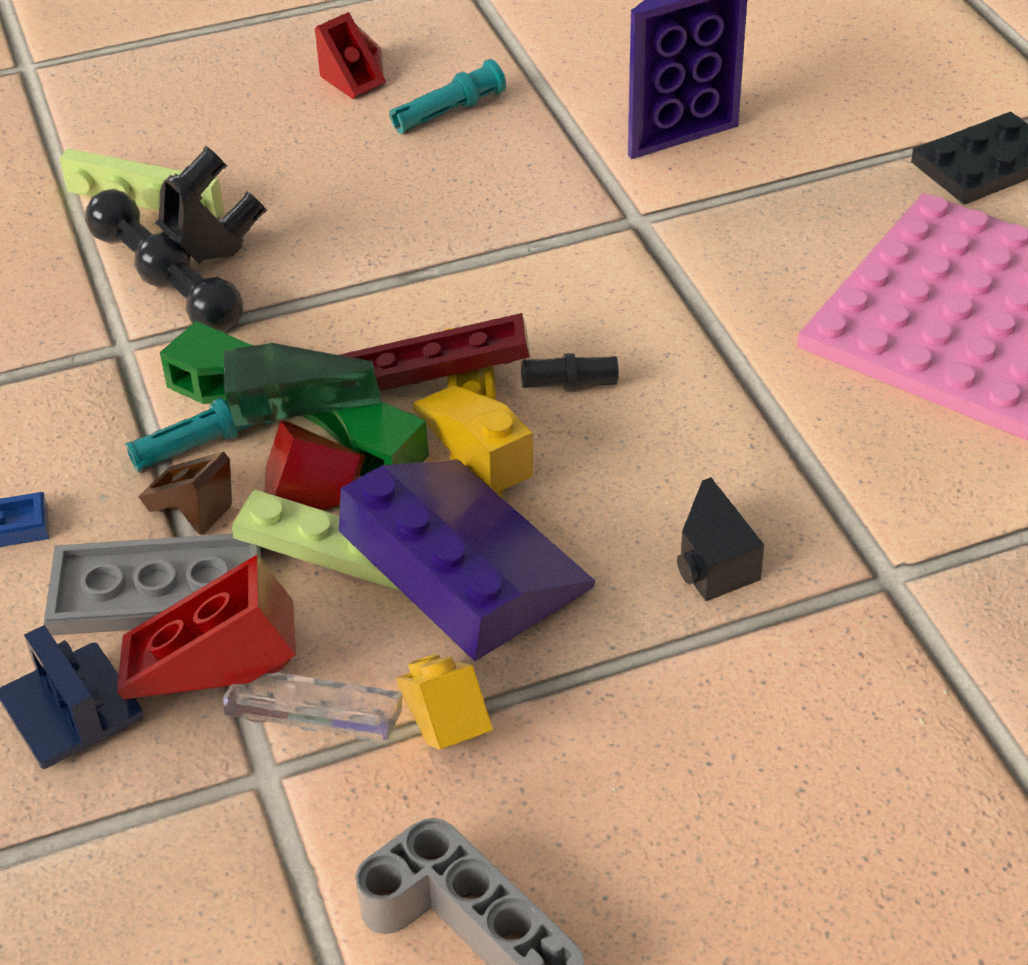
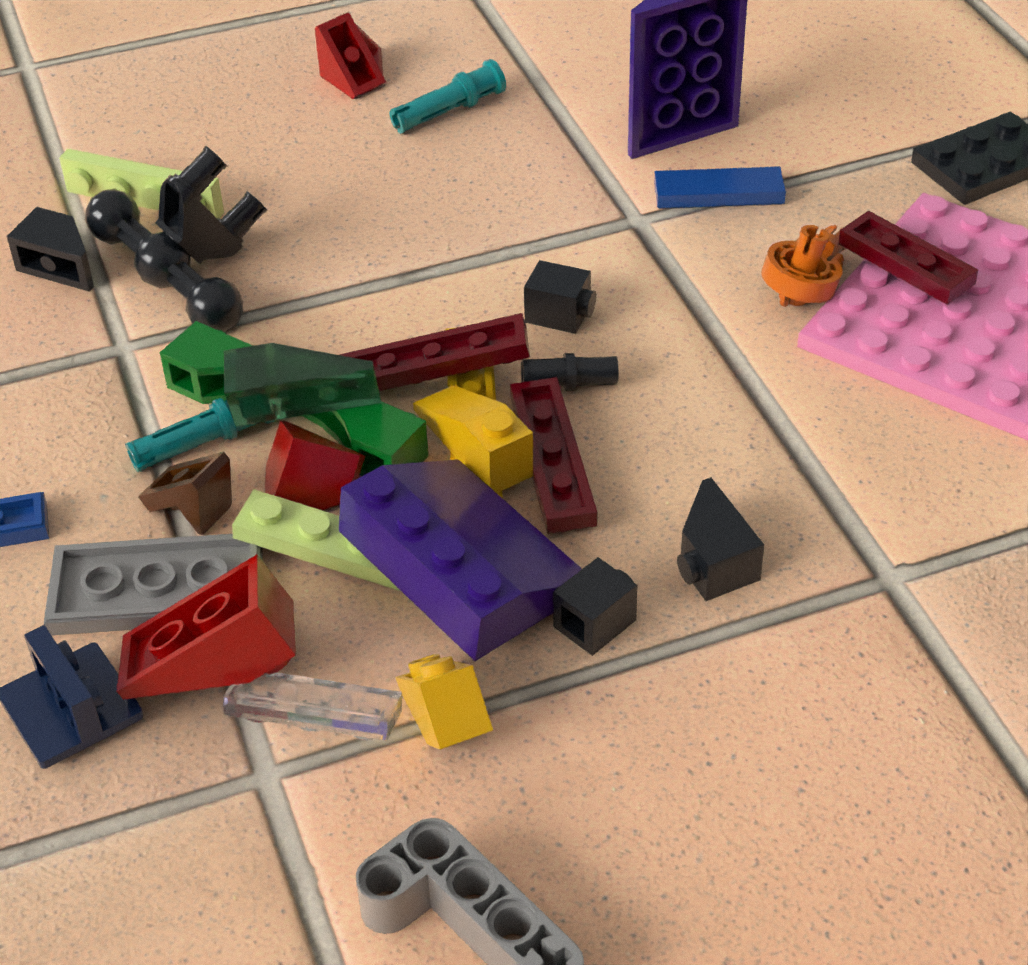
(51, 249): none -> black slope
(557, 463): none -> dark red plate
(558, 297): none -> black brick
(595, 605): none -> black brick
(719, 187): none -> blue tile
(805, 268): none -> orange pin
(908, 257): none -> dark red plate

